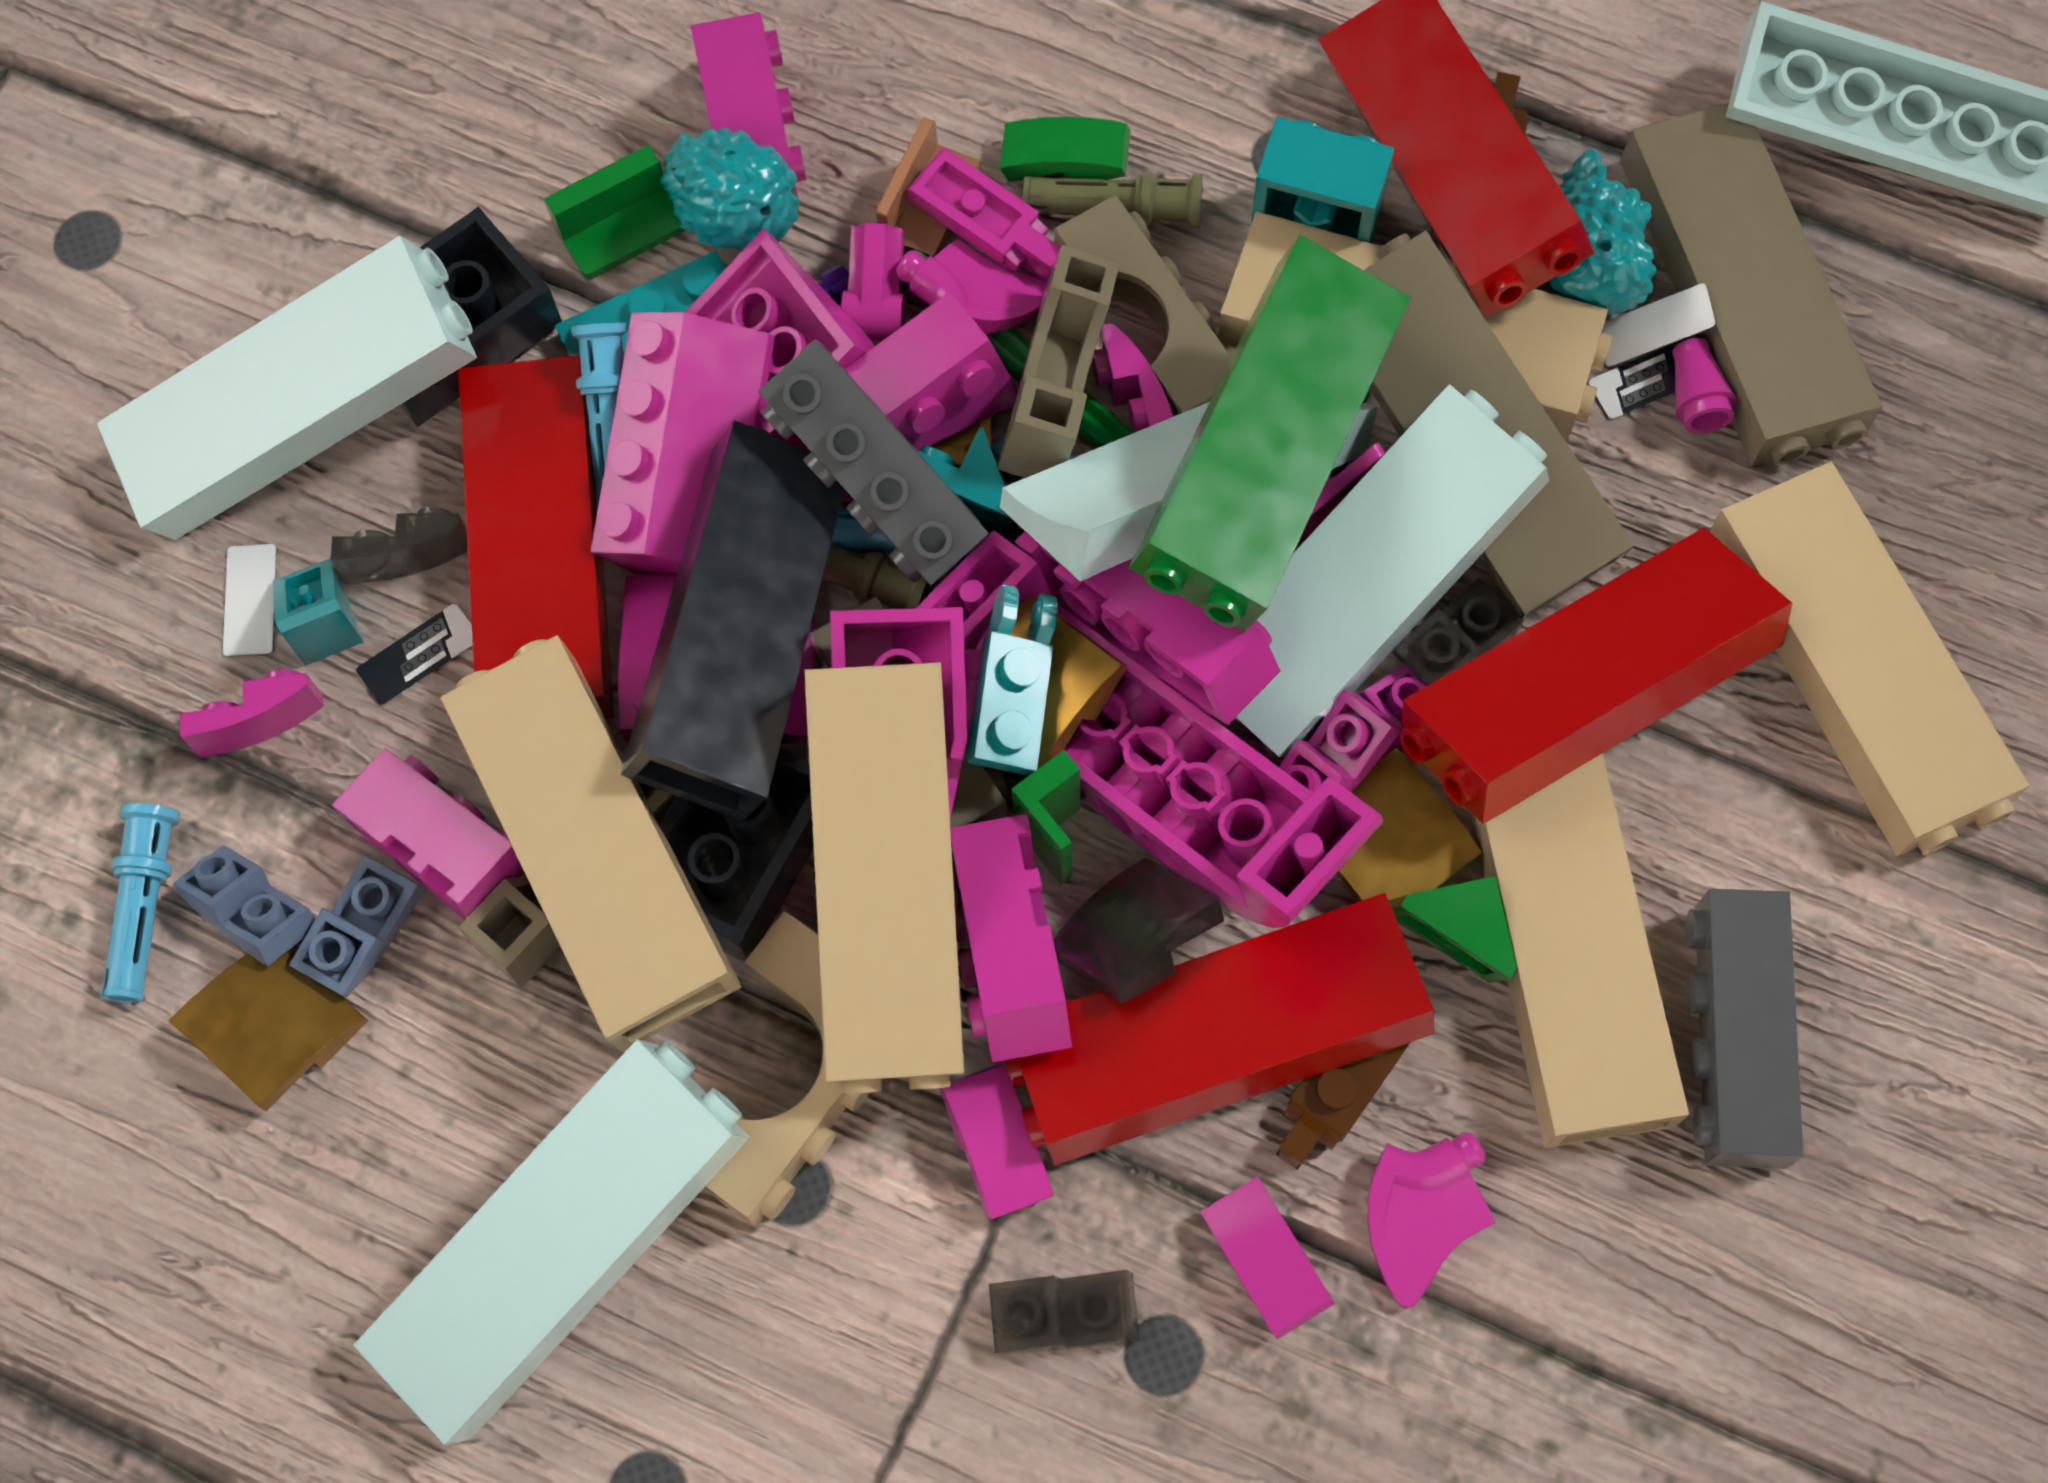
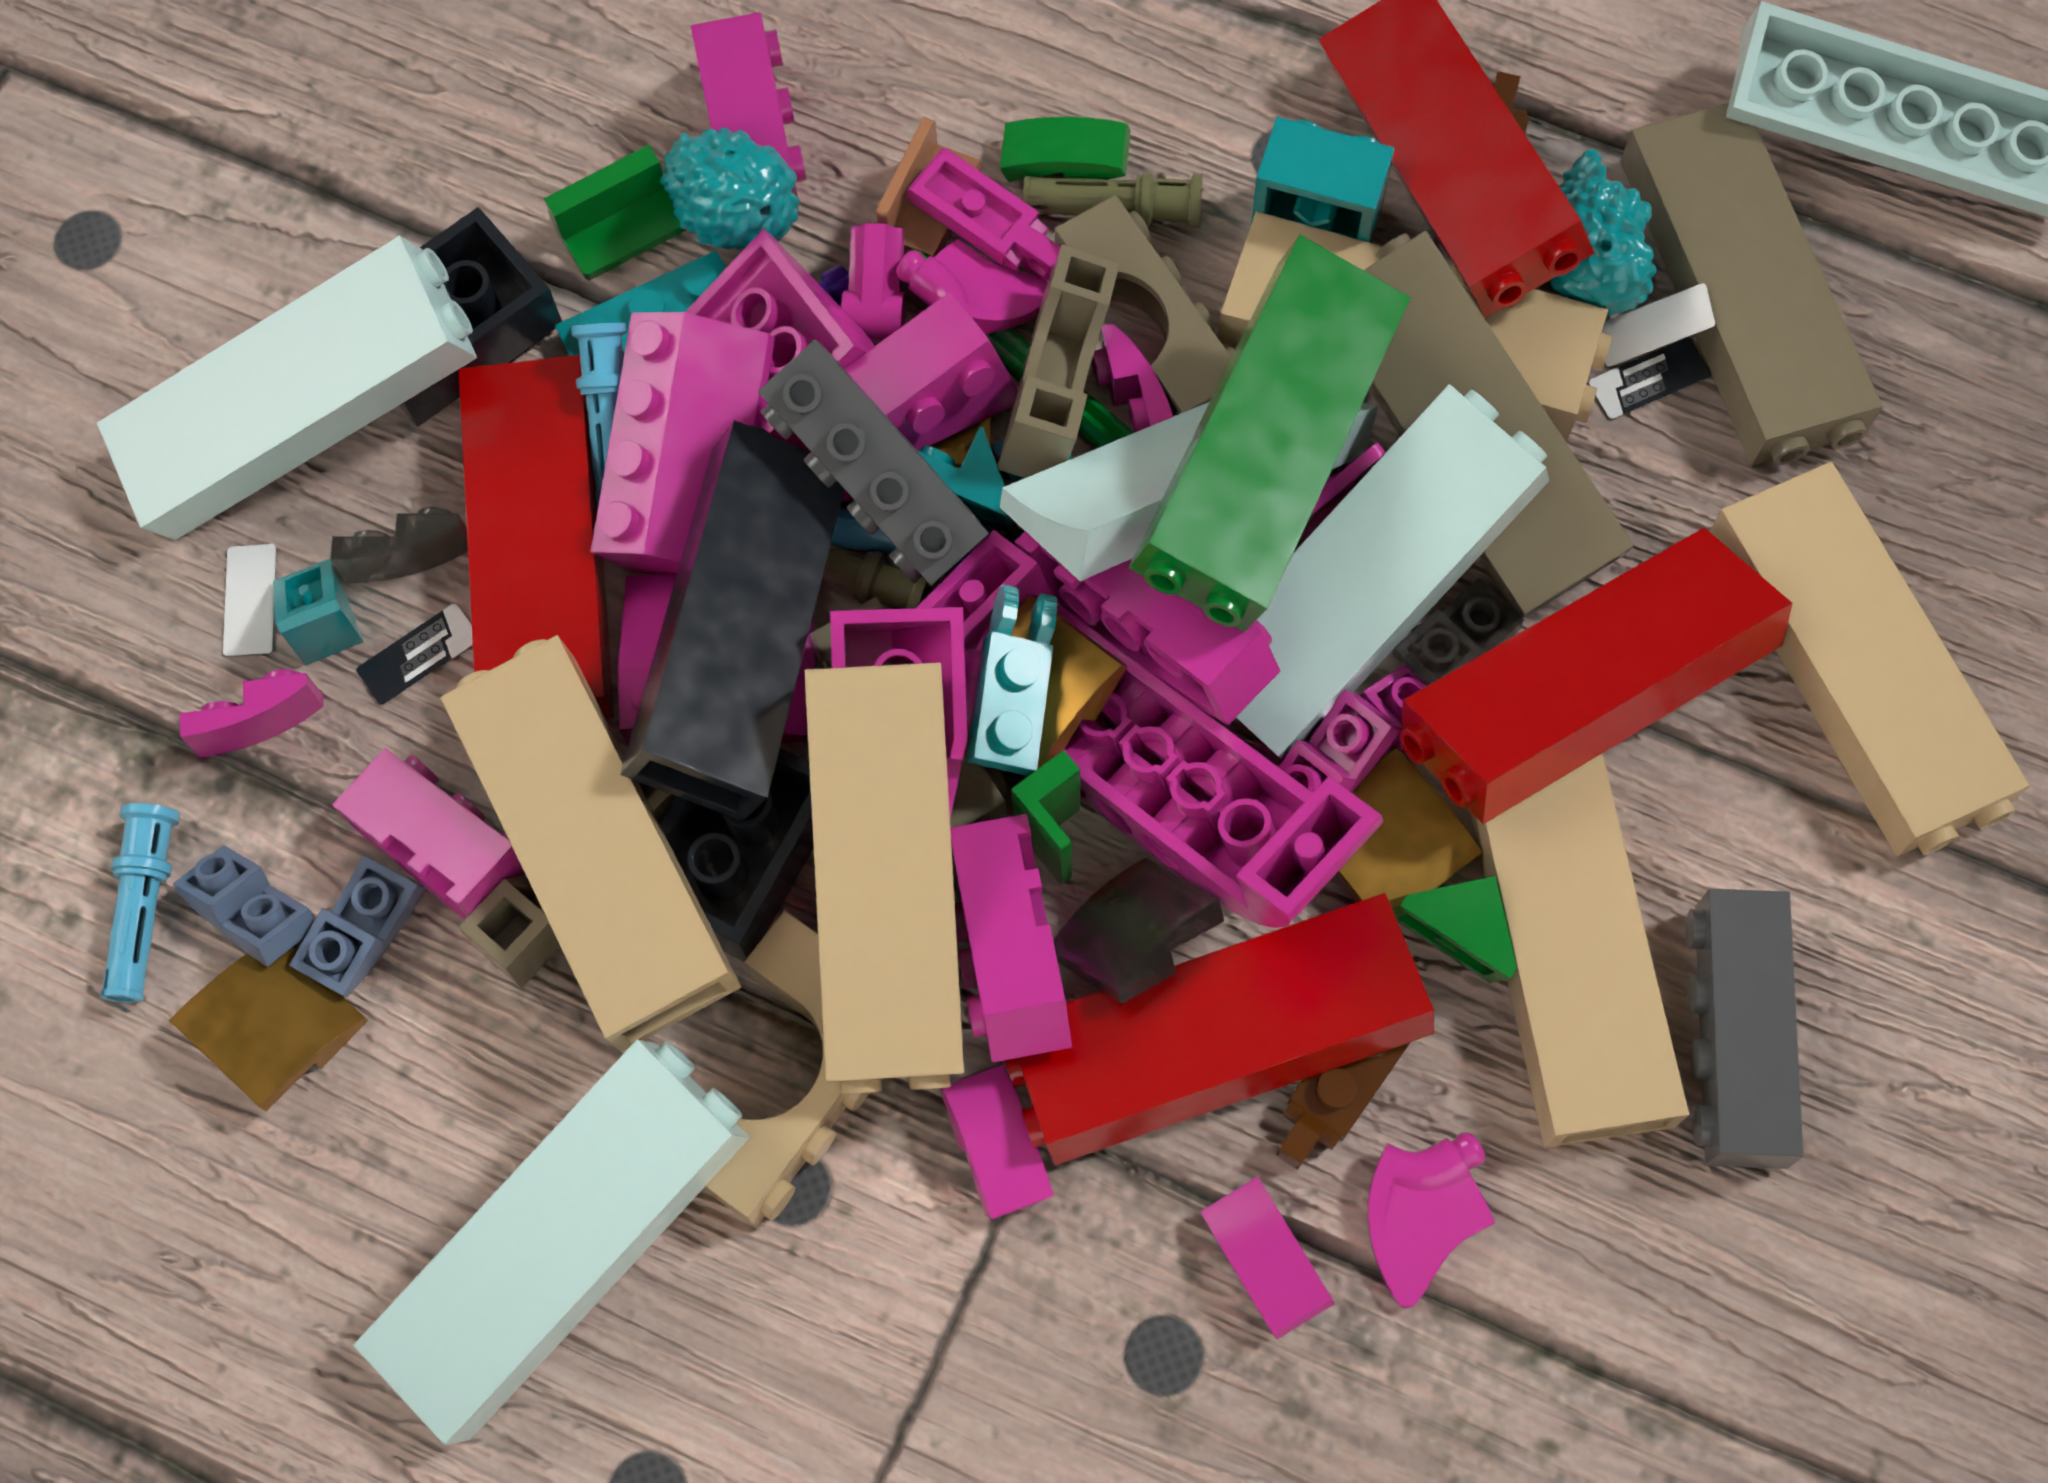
(1063, 1312): clear smoke slope -> none
(1701, 390): dark pink cone -> none

